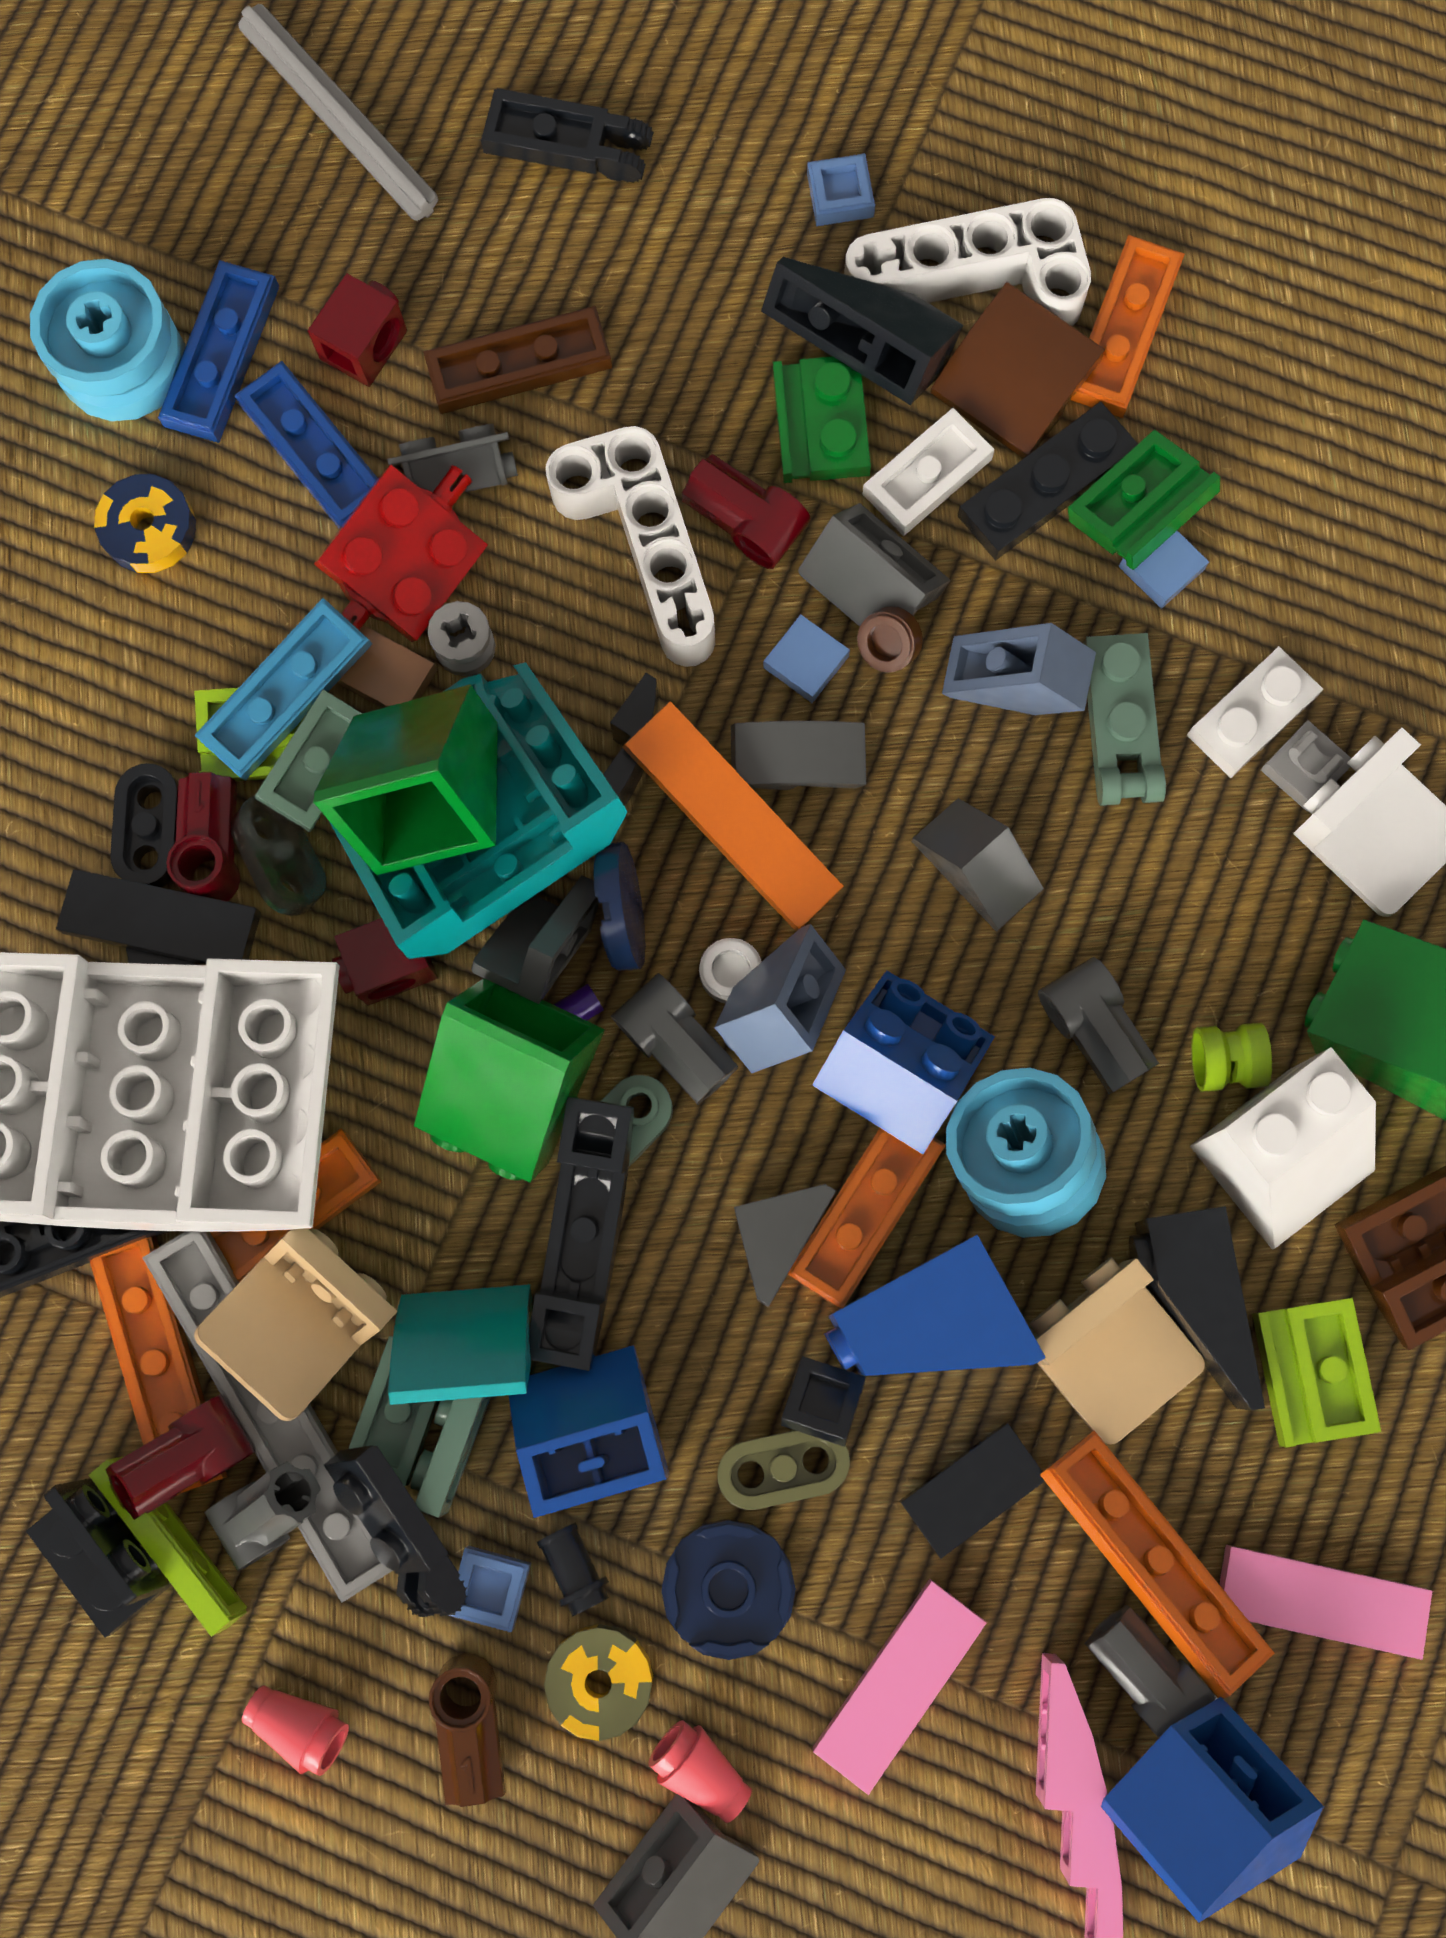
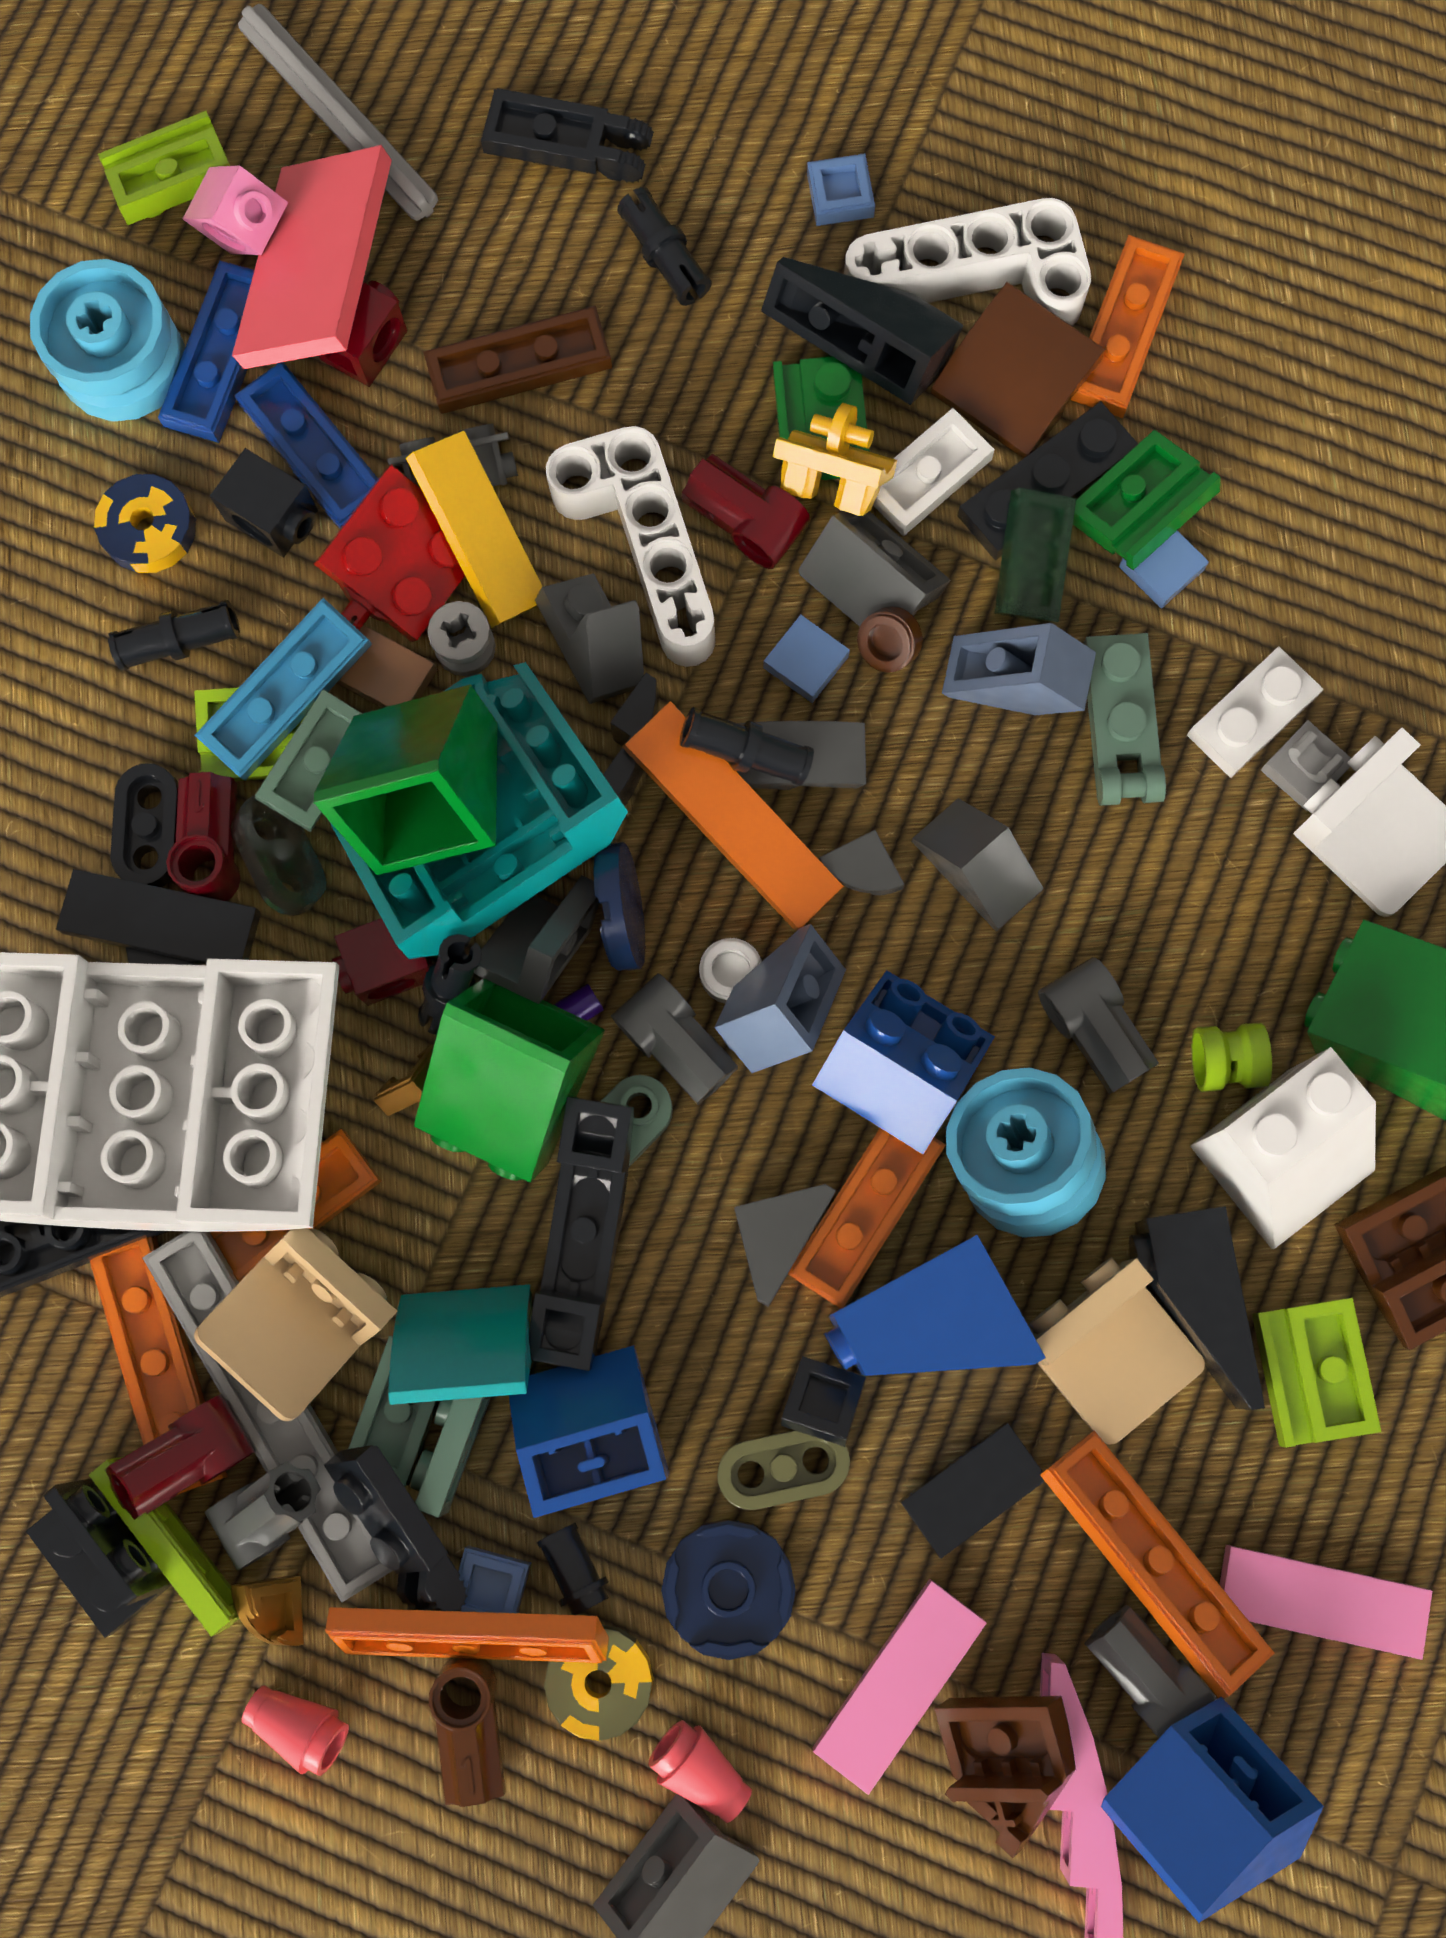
(162, 167): none -> lime plate
(174, 635): none -> black pin
(235, 210): none -> bright pink brick
(265, 503): none -> black brick
(271, 1609): none -> pearl gold tile
(315, 259): none -> coral tile
(402, 1093): none -> pearl gold tile
(448, 978): none -> black pin
(468, 1635): none -> orange tile
(476, 527): none -> yellow tile
(595, 638): none -> dark grey slope
(664, 246): none -> black pin
(746, 746): none -> black pin
(809, 455): none -> yellow hips
(864, 866): none -> dark grey tile
(1007, 1759): none -> reddish brown slope
(1035, 555): none -> clear green plate

